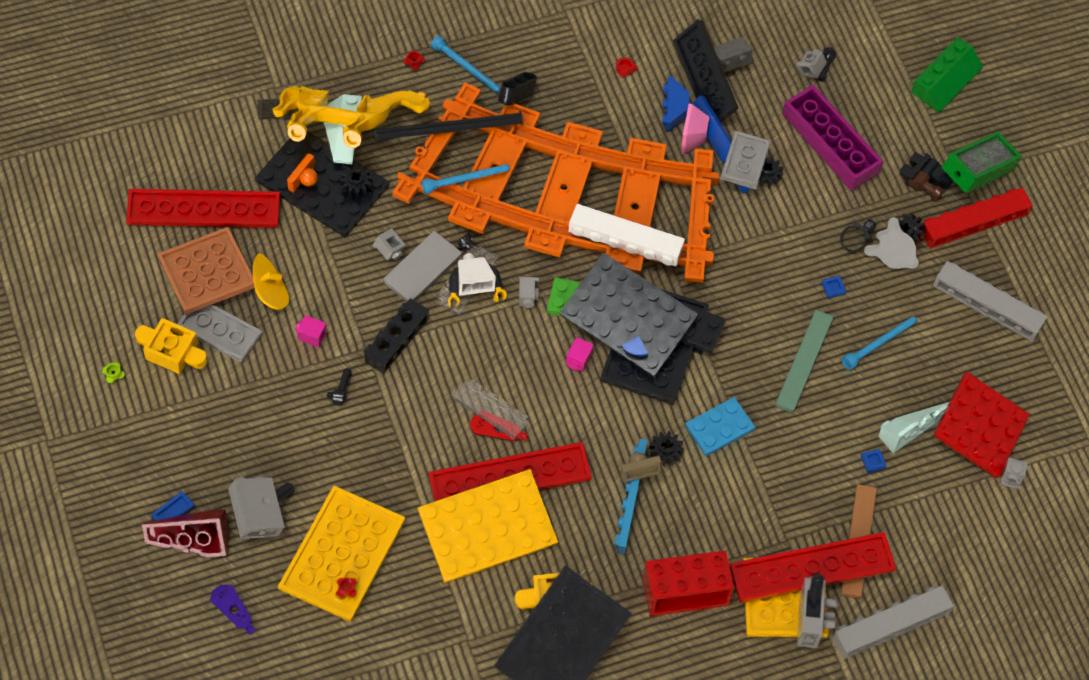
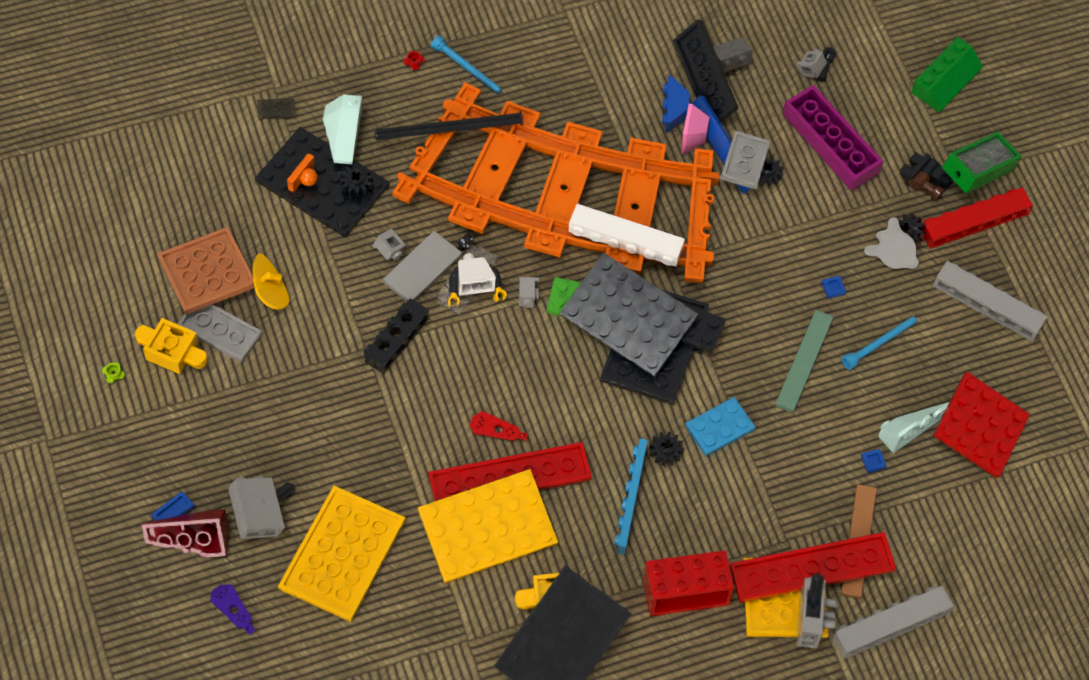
(203, 208): red plate -> none
(311, 331): dark pink brick -> none
(339, 396): black piece -> none
(350, 582): red plate -> none
(369, 113): yellow animal -> none
(431, 185): dark azure piece -> none
(486, 406): clear windscreen -> none
(517, 88): black beam -> none
(579, 354): dark pink brick -> none
(625, 67): red tile -> none
(635, 347): tile -> none
(640, 467): dark tan tile -> none
(868, 227): black piece -> none
(1013, 473): light grey brick -> none

